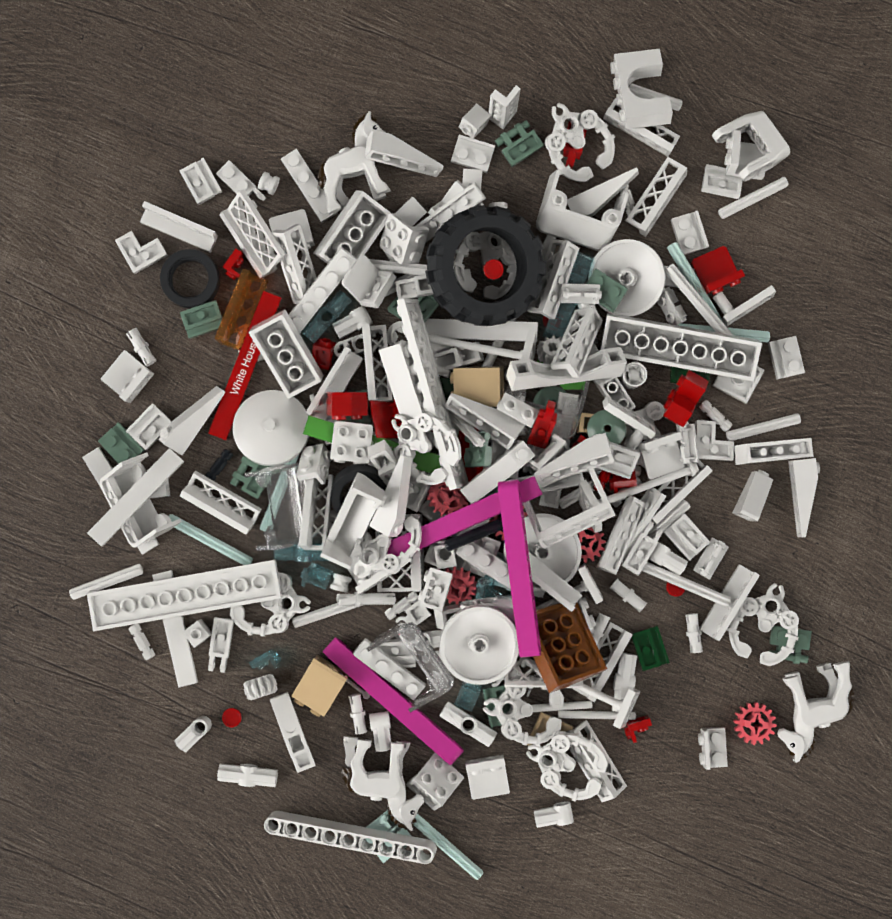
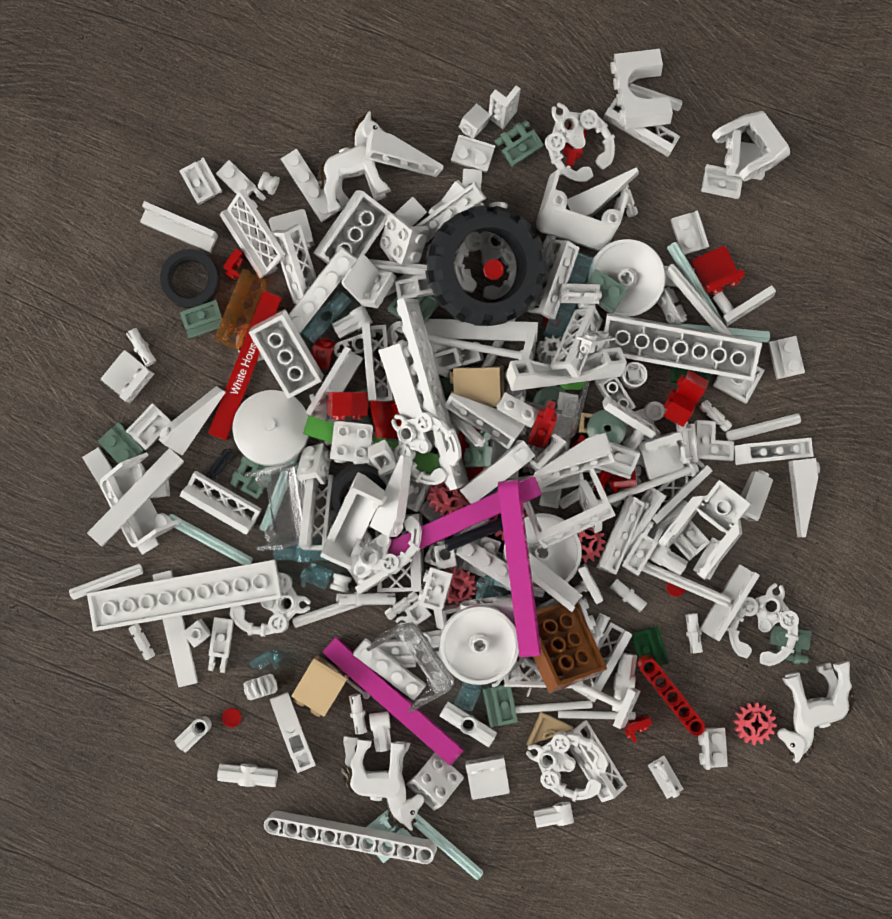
(138, 256): white plate -> none
(519, 709): white piece -> none
(594, 342): none -> white hinge
(662, 201): white fence -> none
(665, 777): none -> white hinge
(677, 701): none -> red beam
(722, 509): none -> white plate
(753, 197): white axle -> none

